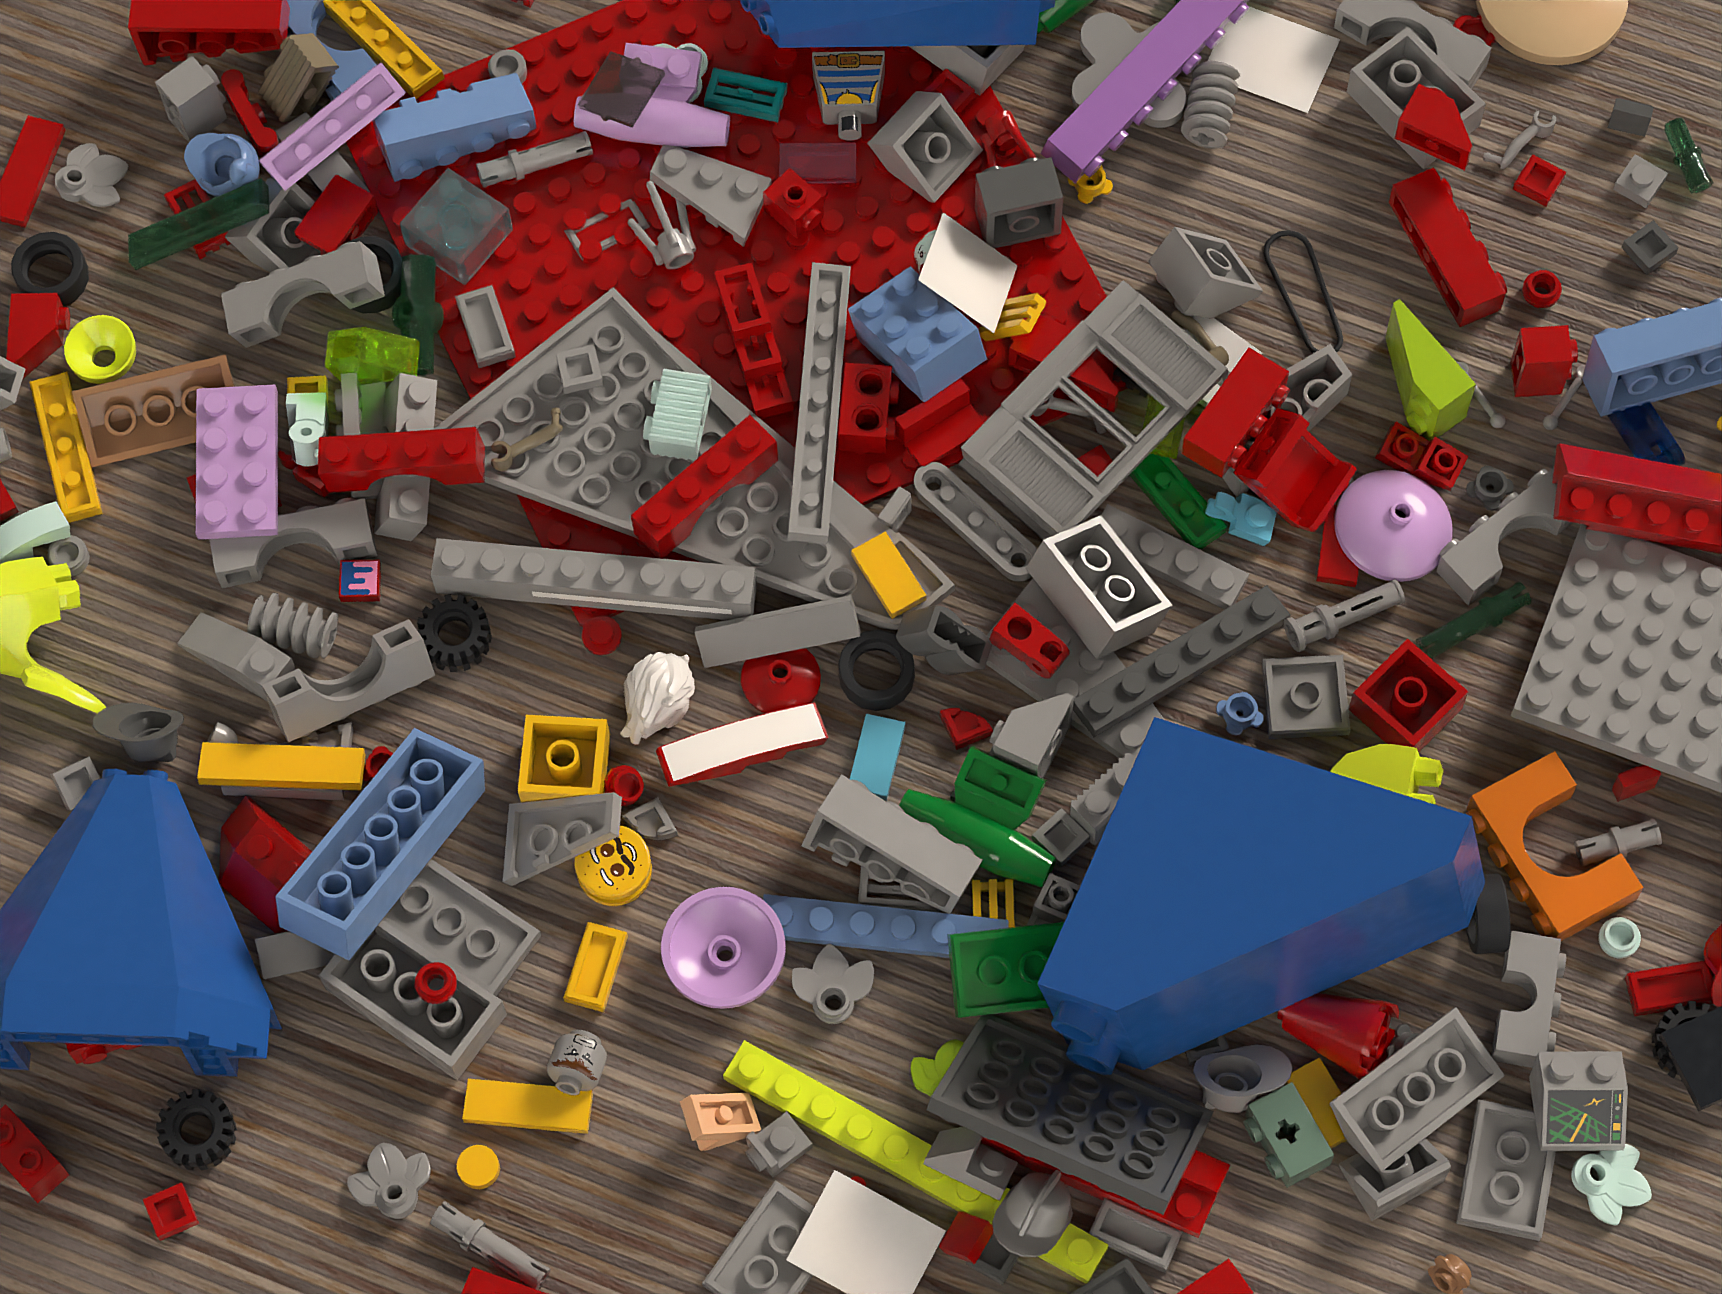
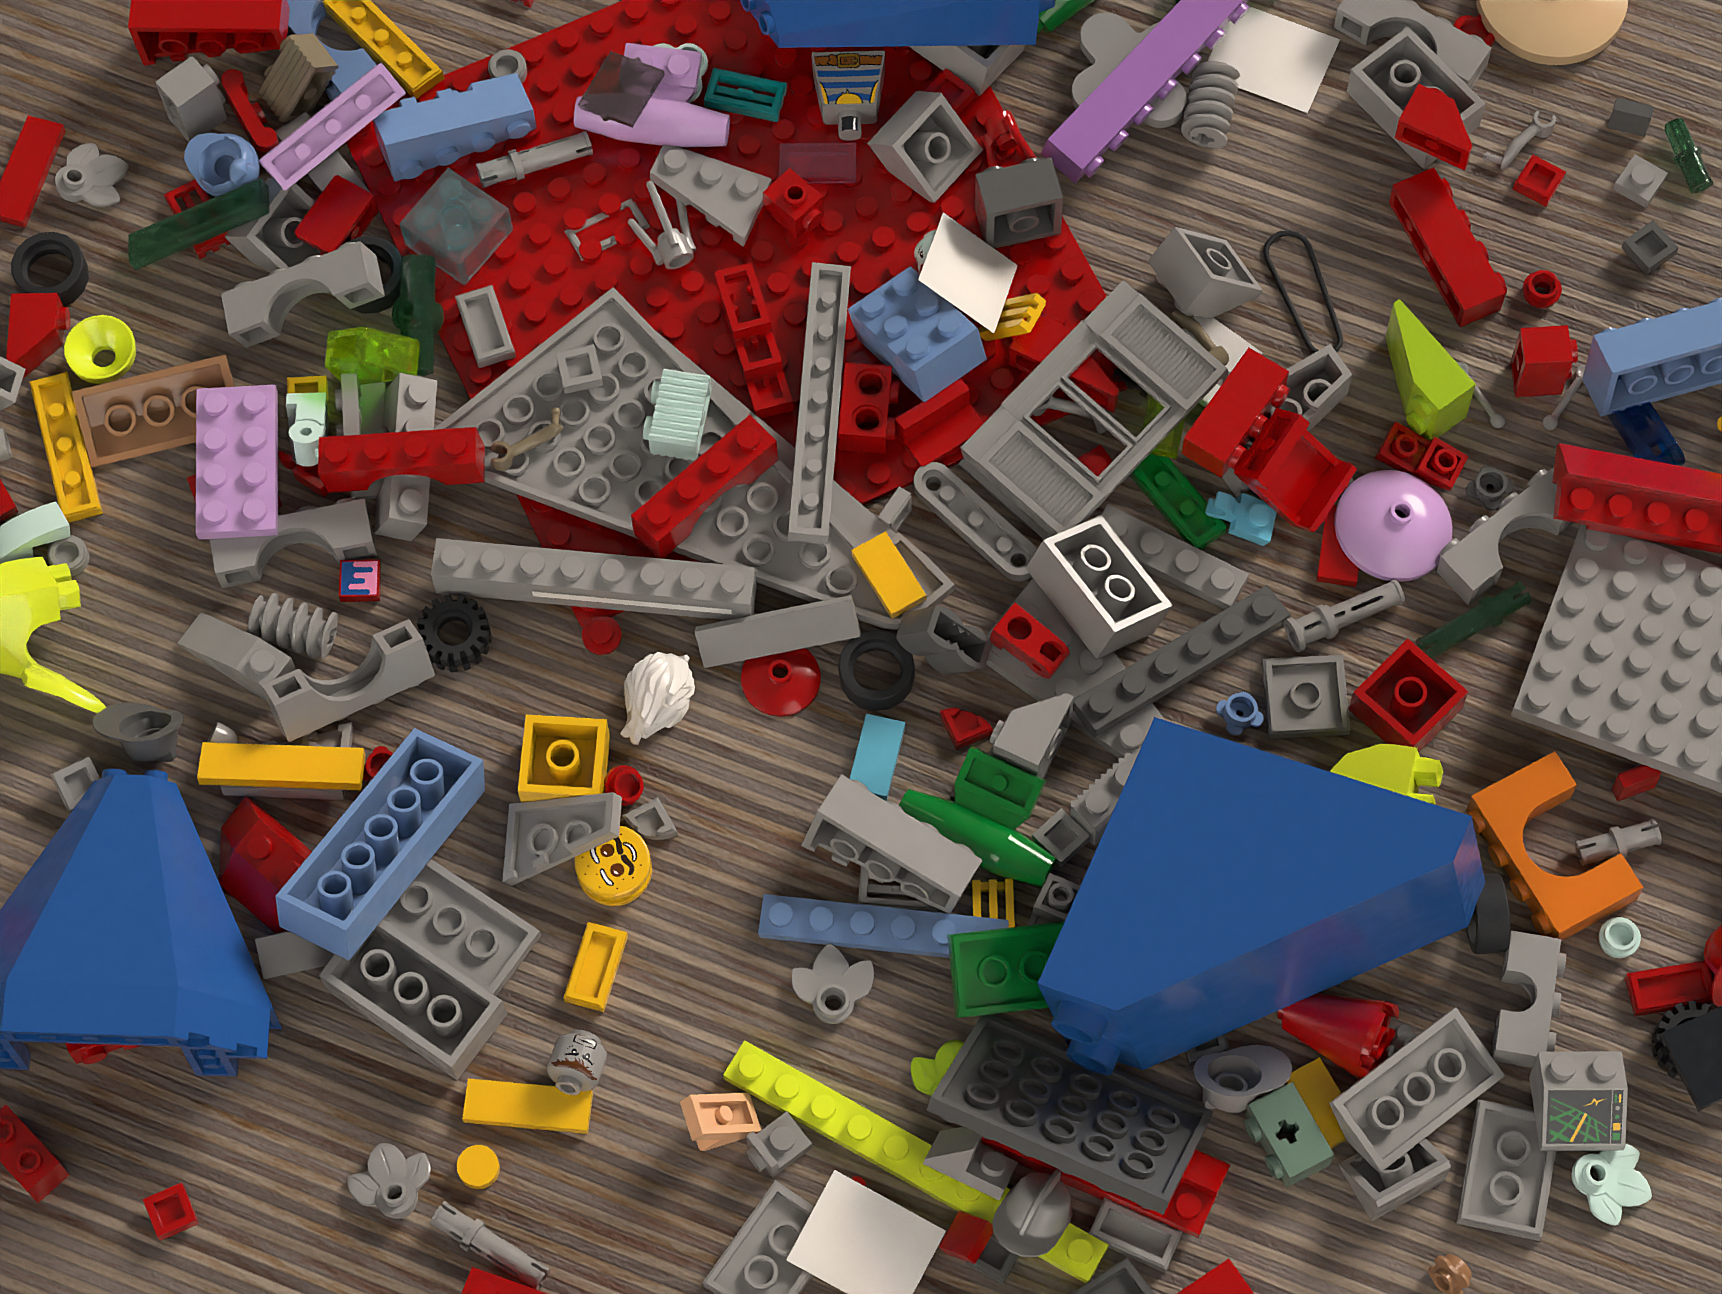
(181, 1110): black tyre -> none
(433, 971): red plate -> none
(719, 922): lavender dish -> none
(741, 743): white slope -> none
(1088, 192): yellow plate -> none

